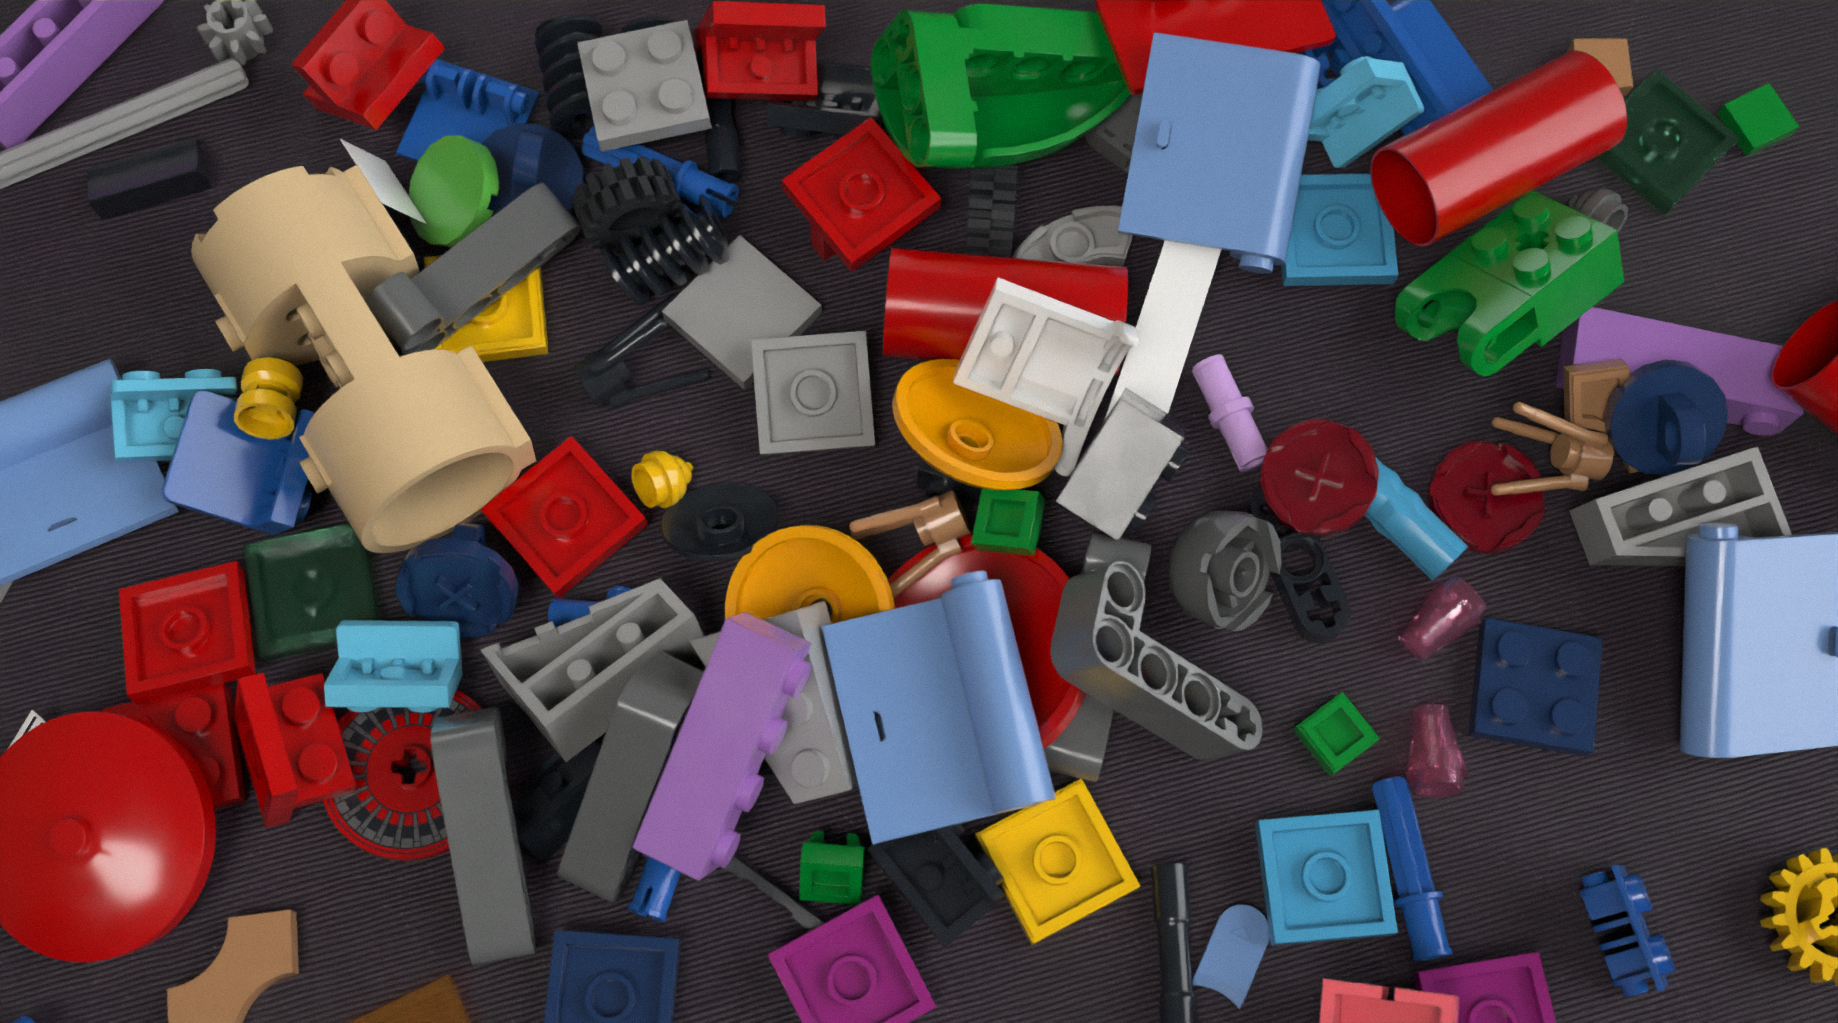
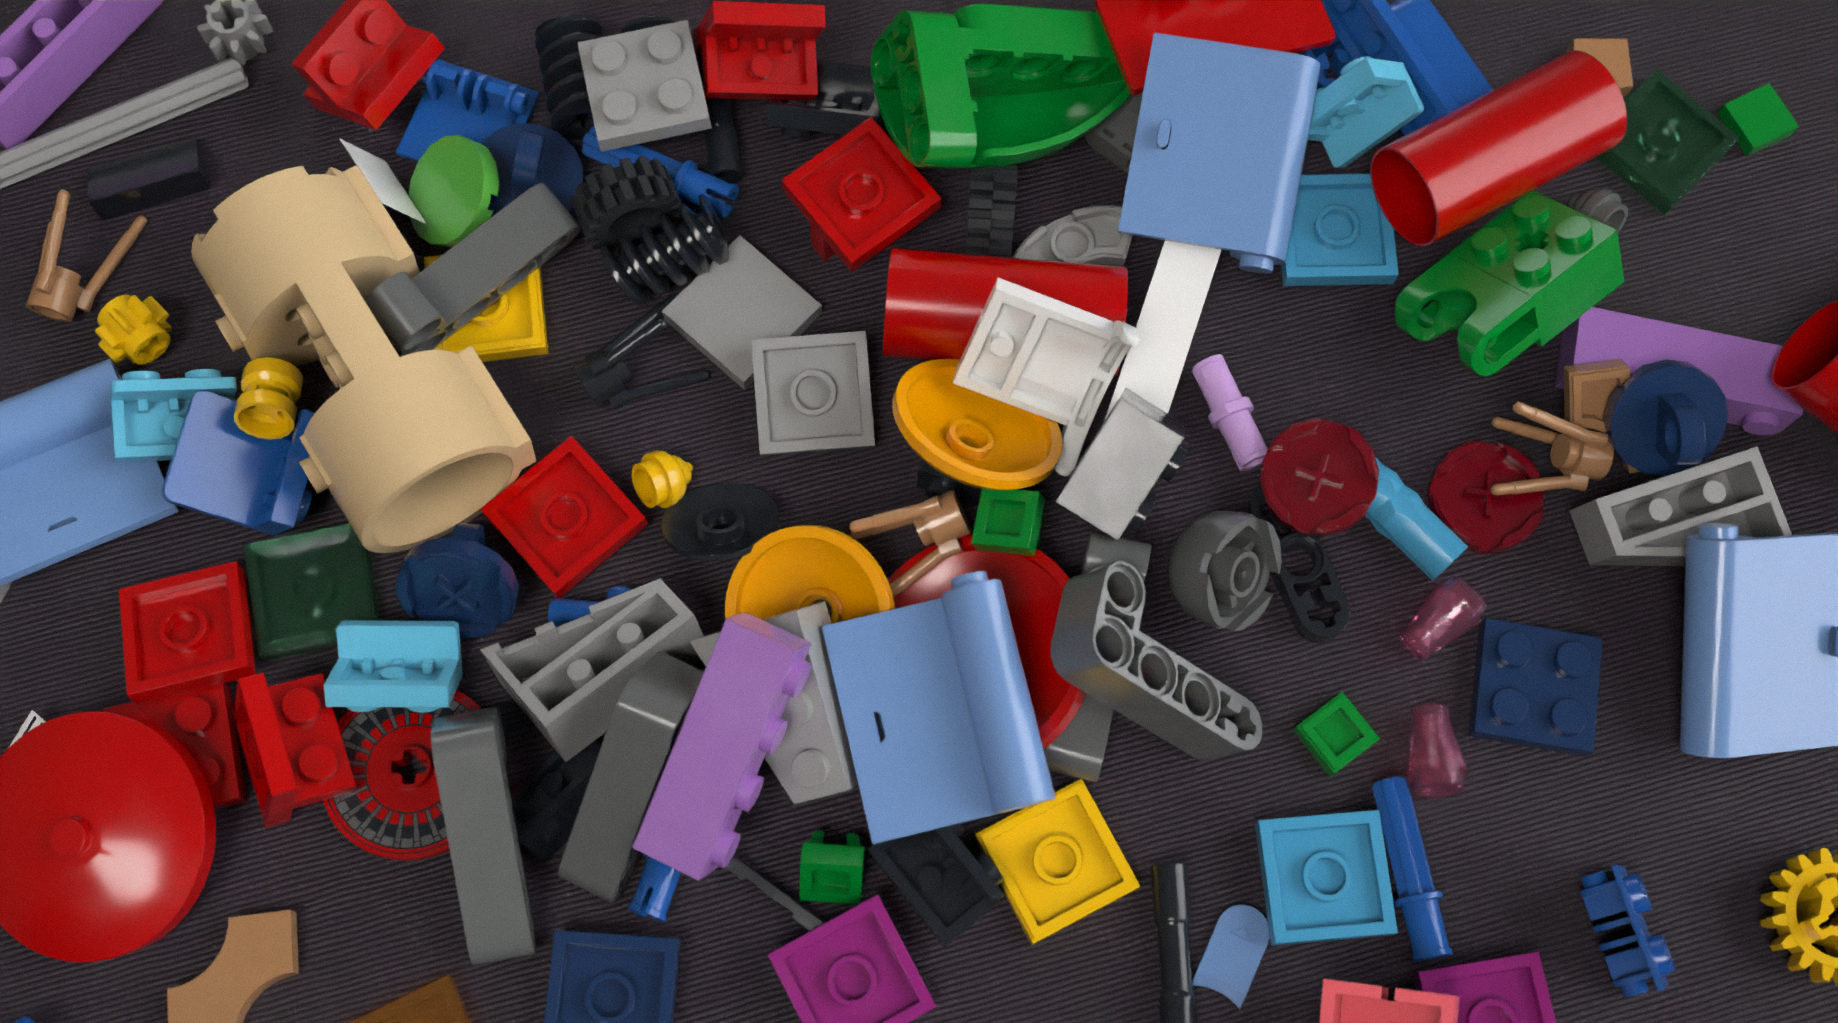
(56, 288): none -> medium nougat plant
(133, 329): none -> yellow gear

